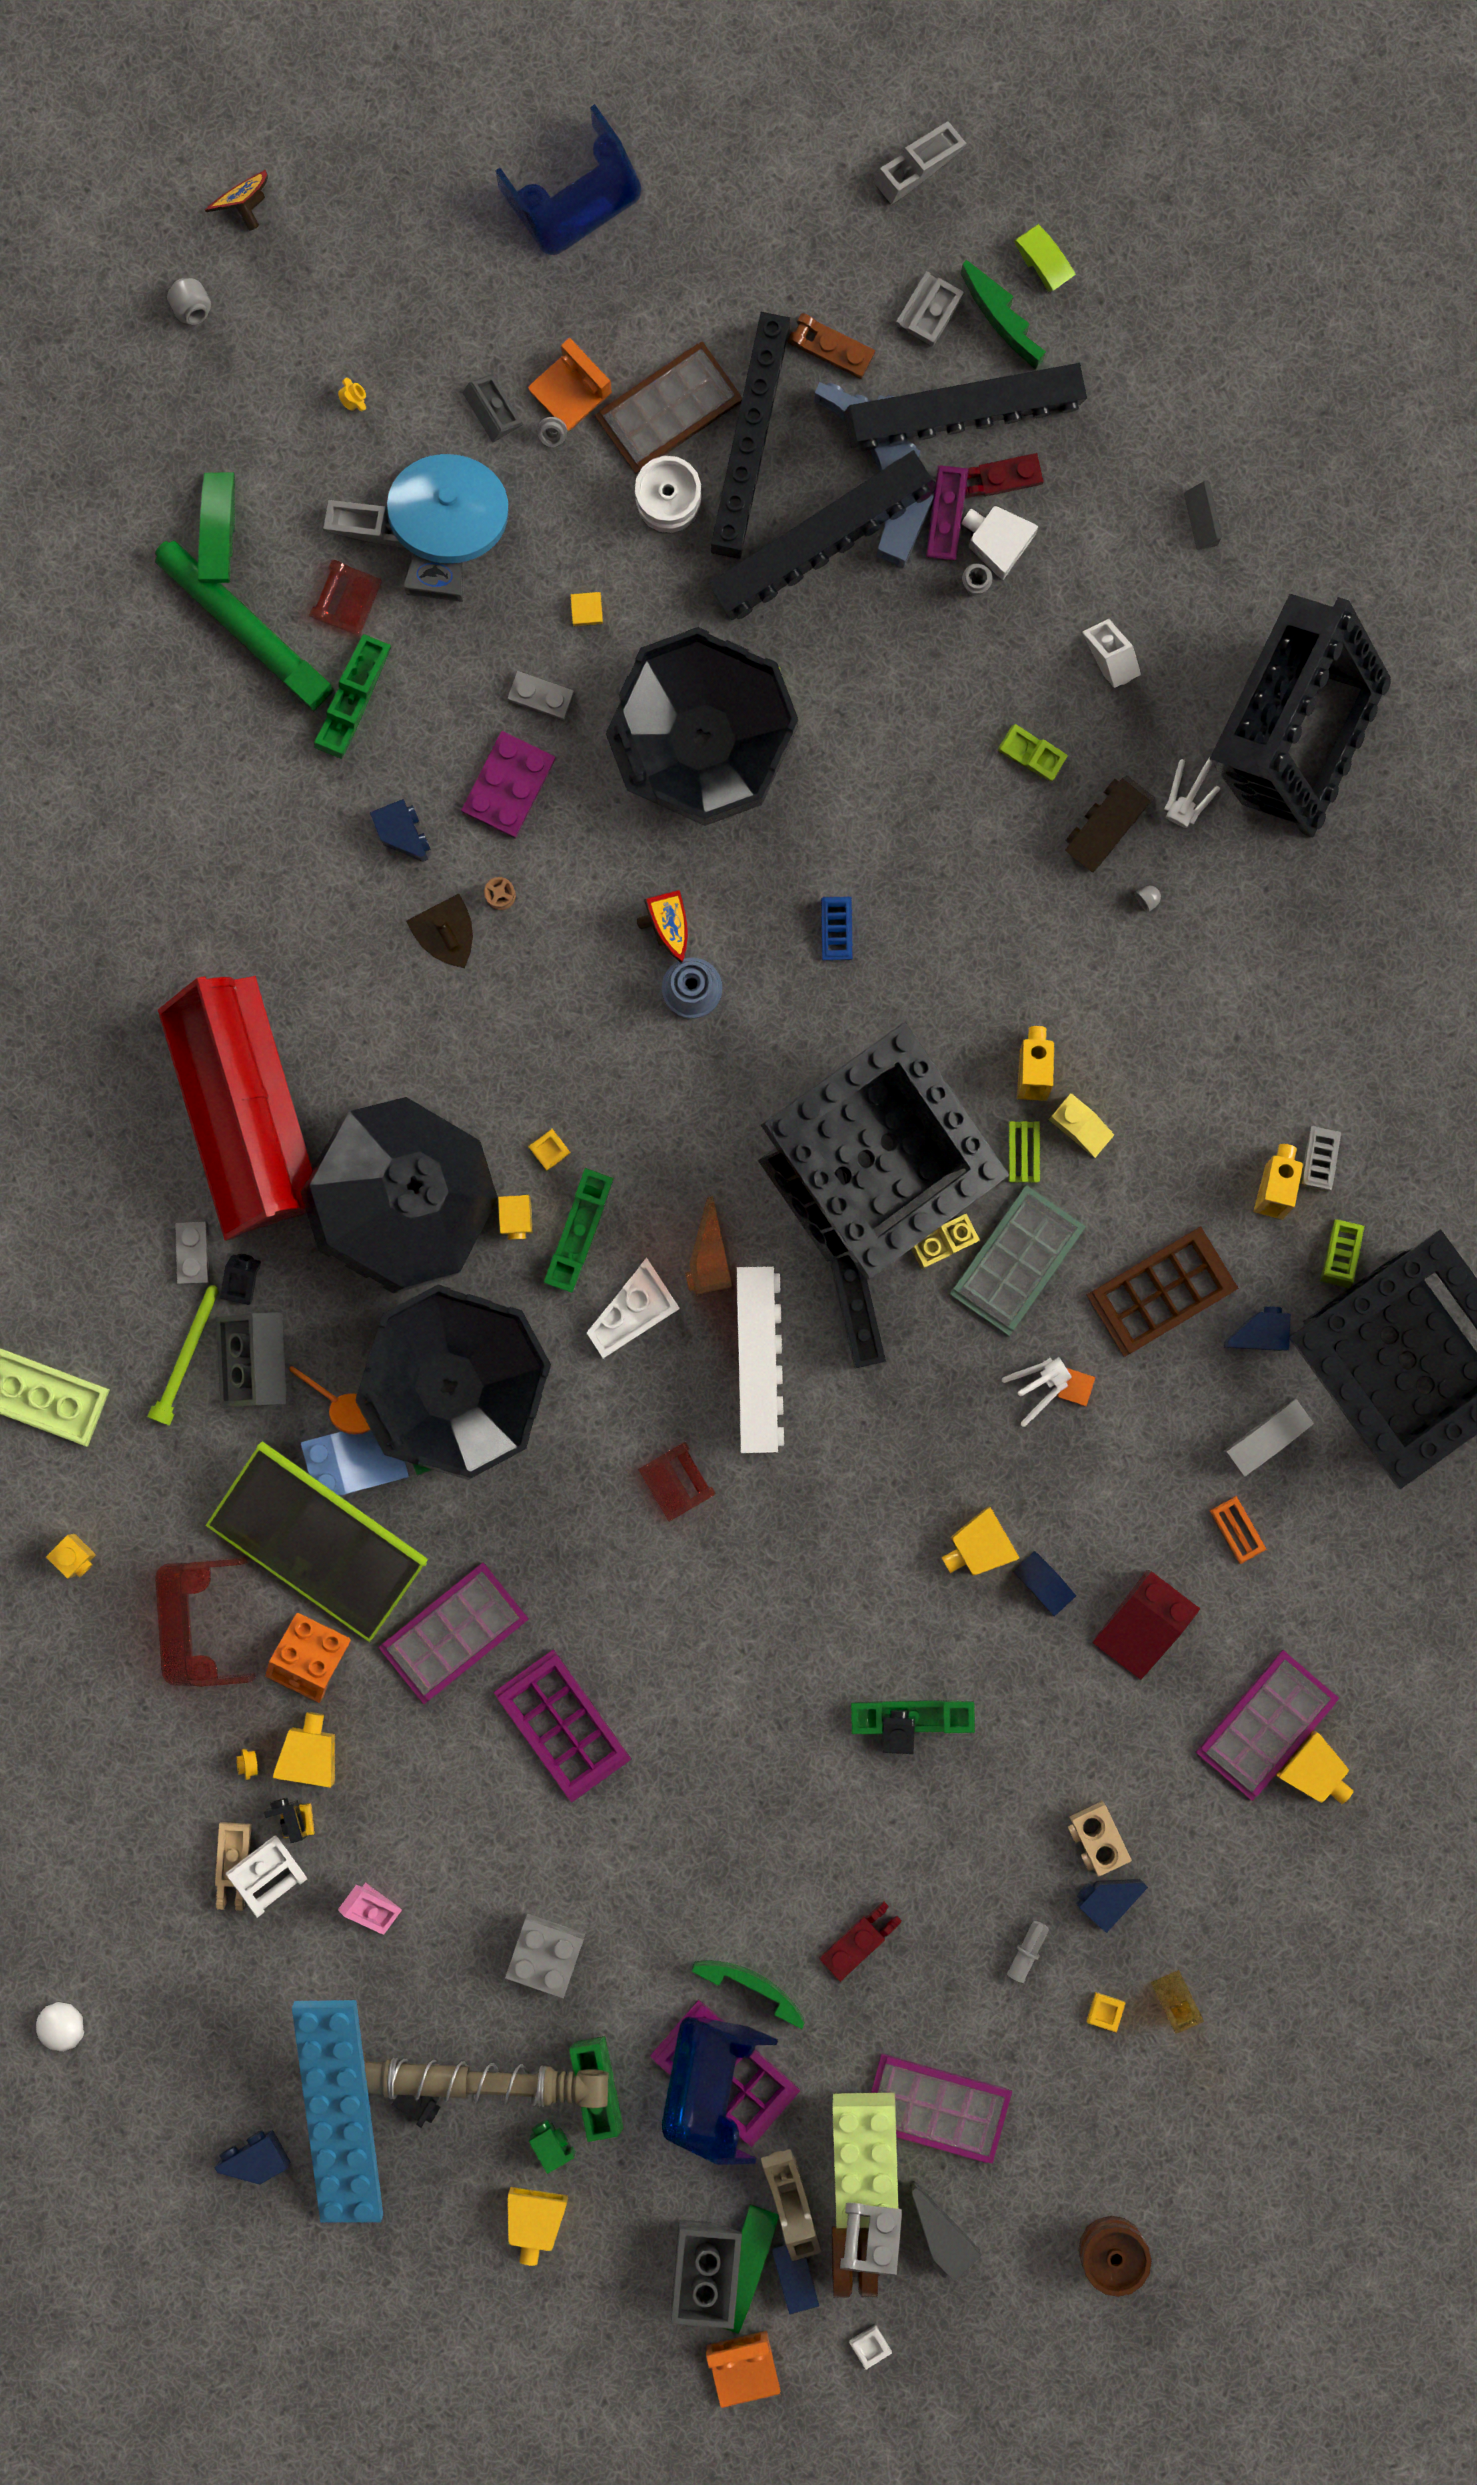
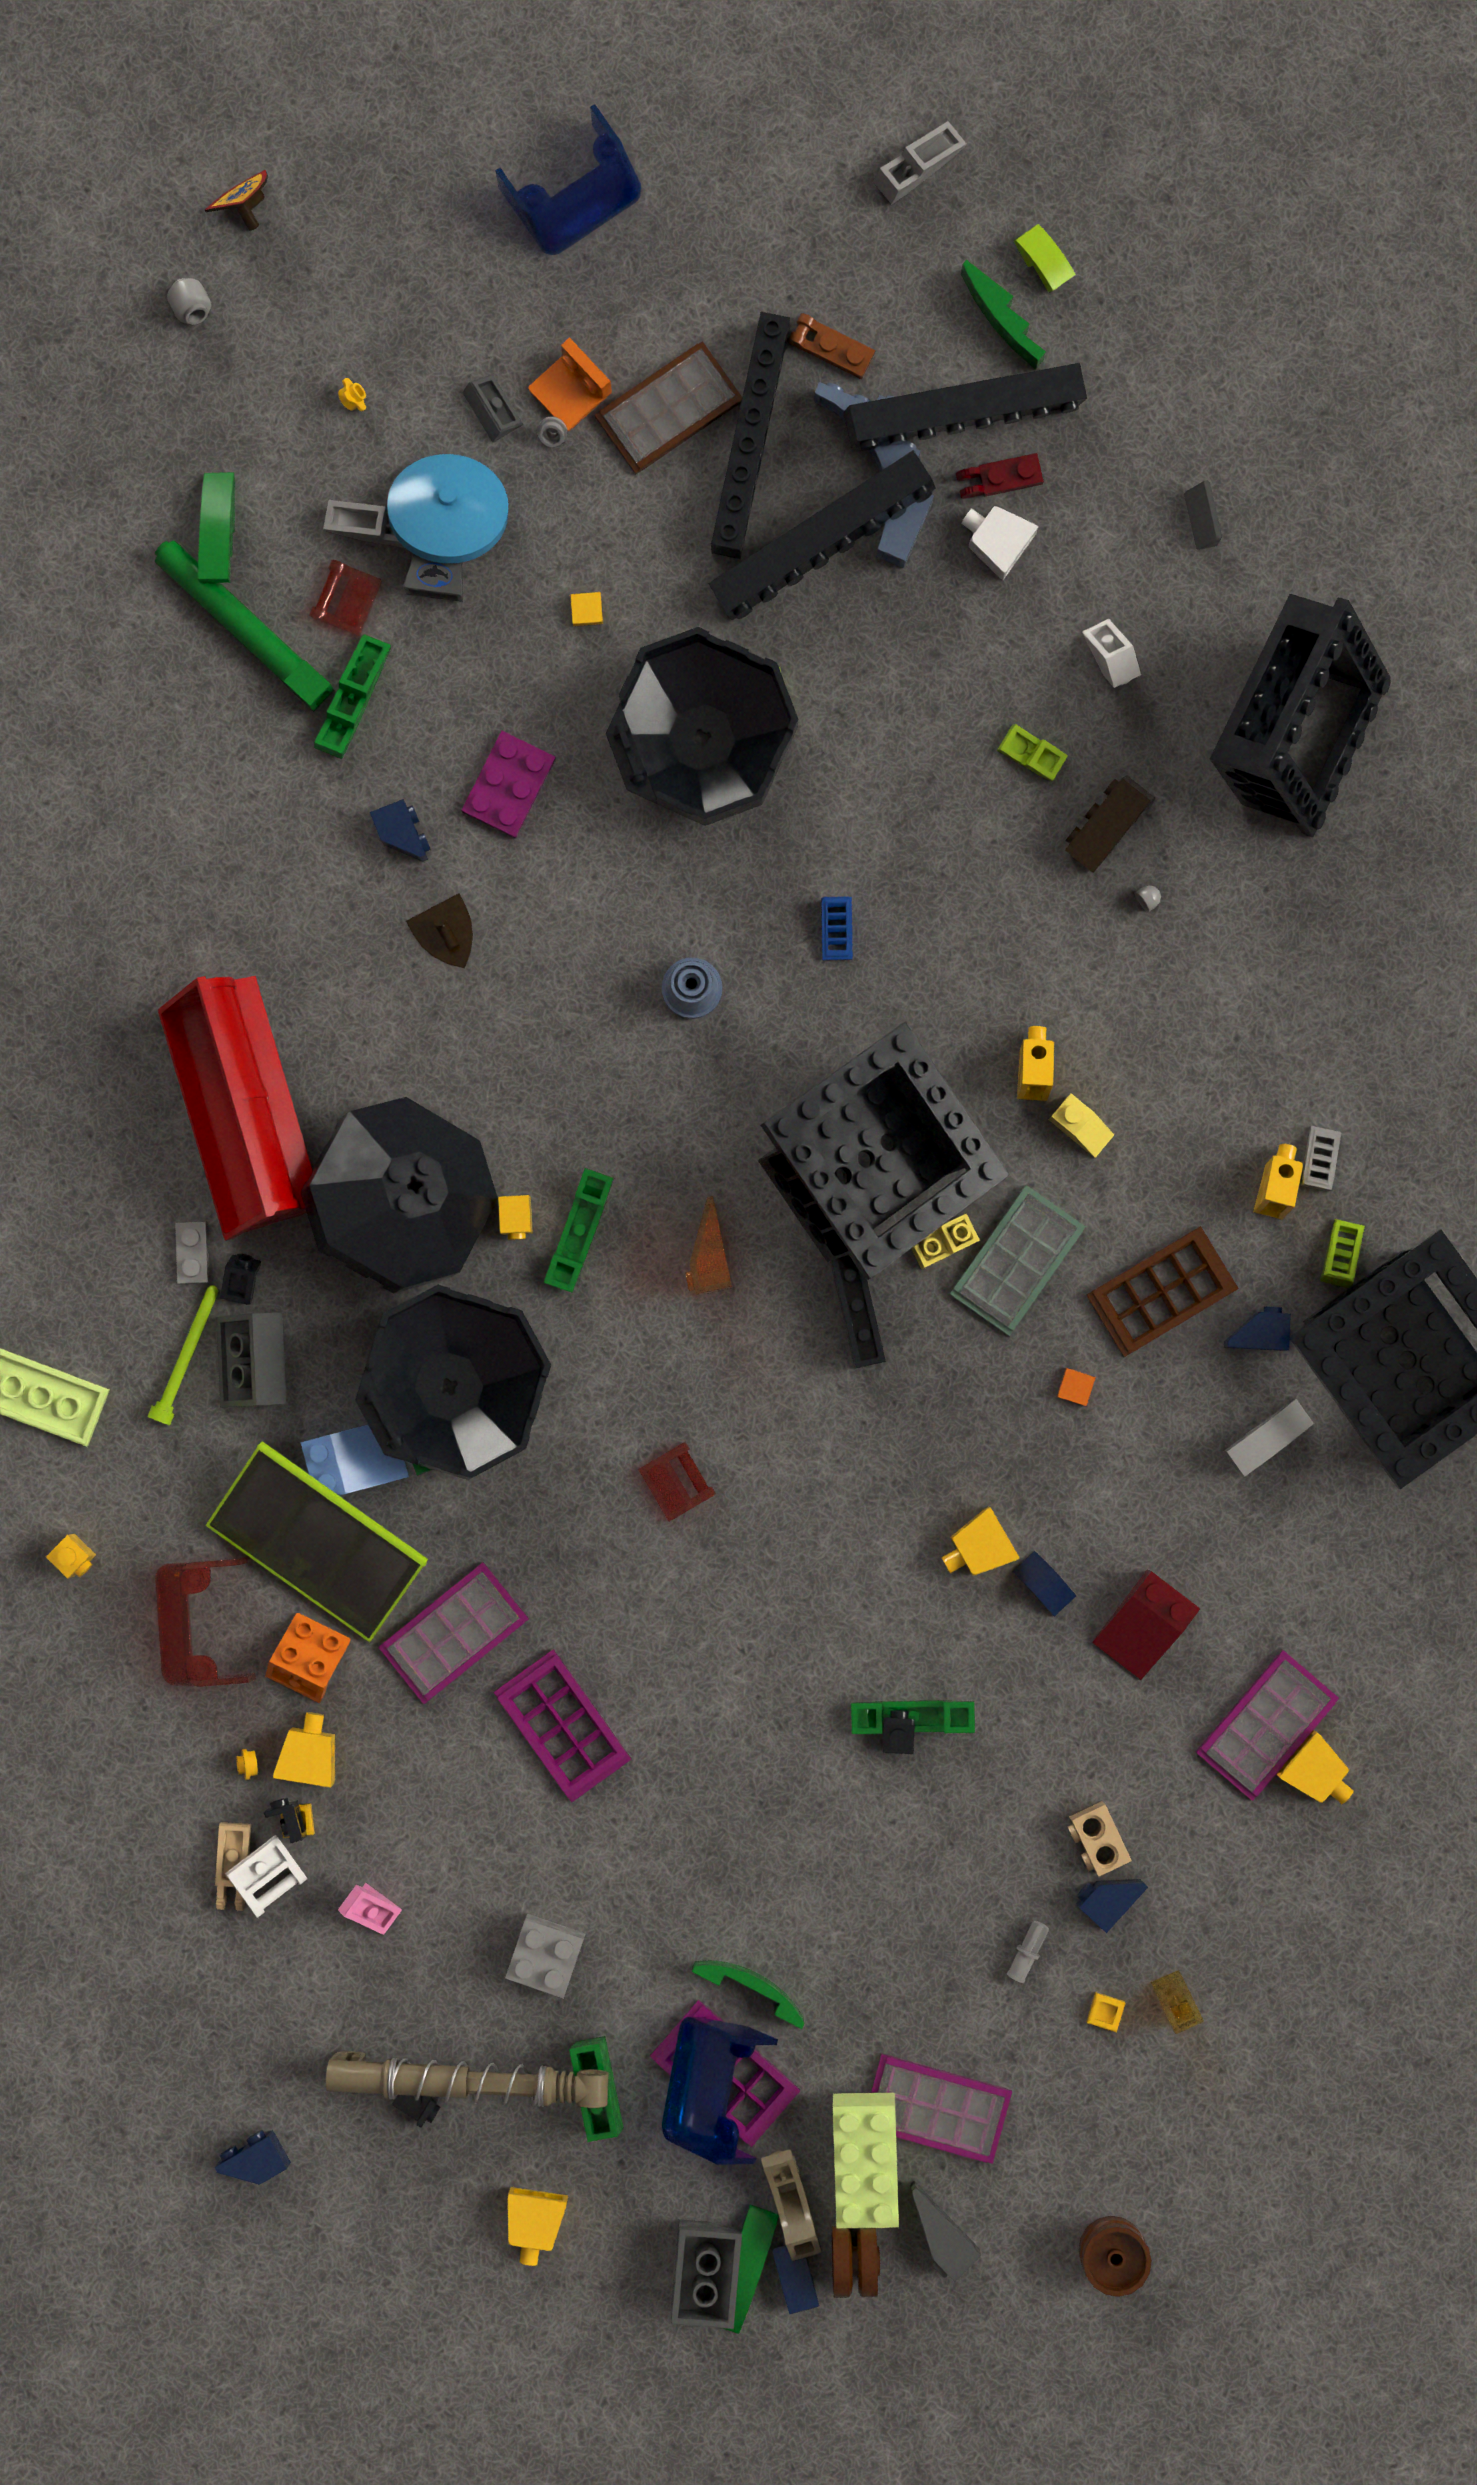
(60, 2026): white hair -> none
(337, 2110): dark azure plate -> none
(343, 1410): orange piece -> none
(495, 890): medium nougat wheel -> none
(540, 695): light grey plate -> none
(549, 1149): yellow tile -> none
(550, 2146): green brick -> none
(633, 1311): white wing -> none
(665, 476): white wheel -> none
(669, 922): shield -> none
(743, 2369): orange bracket -> none
(758, 1359): white brick -> none
(858, 1943): dark red hinge -> none
(870, 2346): white tile -> none
(881, 2242): light grey plate -> none
(930, 308): light grey plate -> none
(947, 512): magenta tile -> none
(977, 573): light grey cone -> none
(1024, 1178): lime tile -> none
(1054, 1374): white plant -> none
(1182, 811): white plant -> none
(1226, 1534): orange tile -> none

